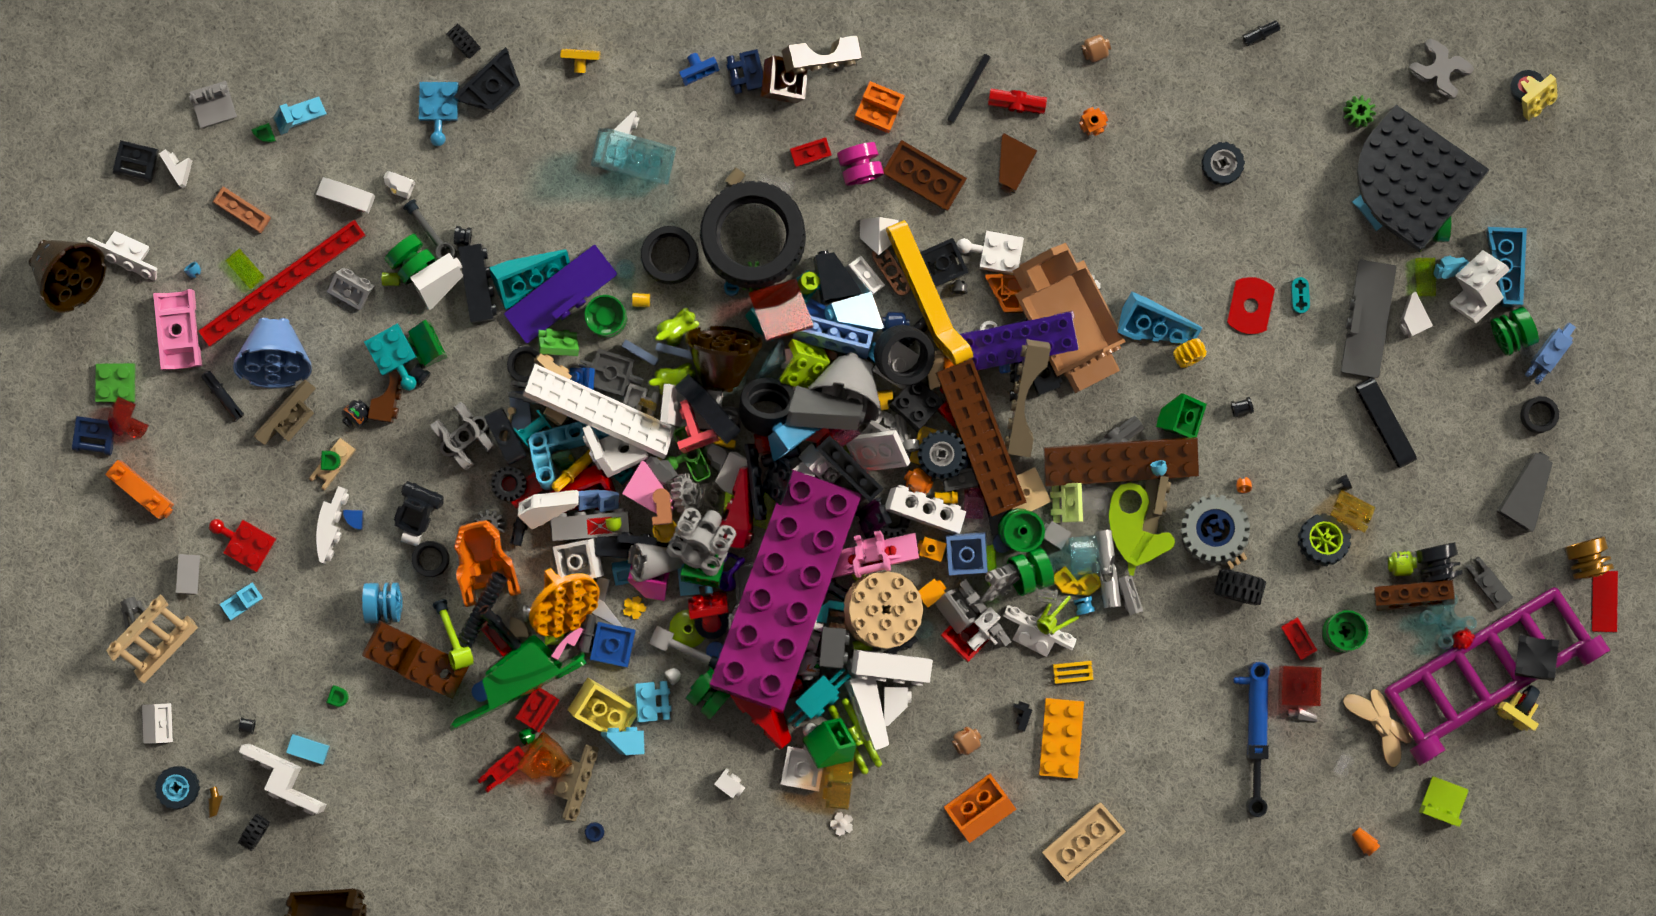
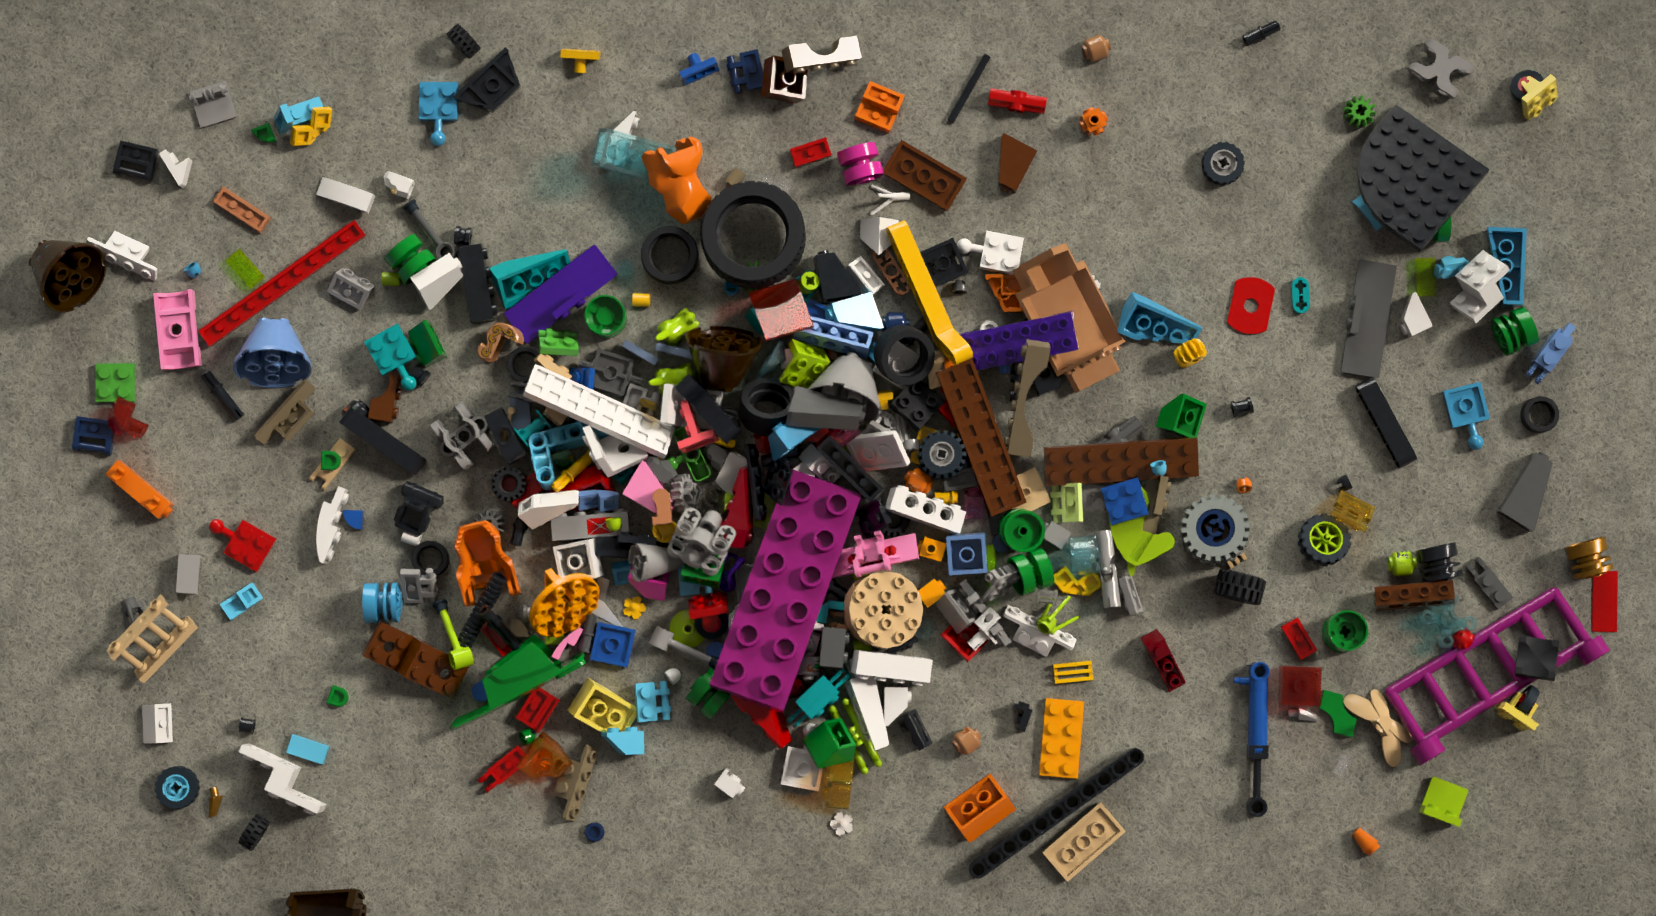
(319, 122): none -> yellow tile
(382, 441): none -> black beam
(412, 585): none -> light grey plate
(496, 338): none -> medium nougat animal
(678, 180): none -> orange animal
(886, 194): none -> white plant
(913, 722): none -> black hinge
(1065, 812): none -> black beam
(1083, 608): dark azure wheel -> none
(1125, 501): none -> blue plate
(1163, 660): none -> dark red slope
(1333, 705): none -> green tile
(1466, 407): none -> dark azure plate

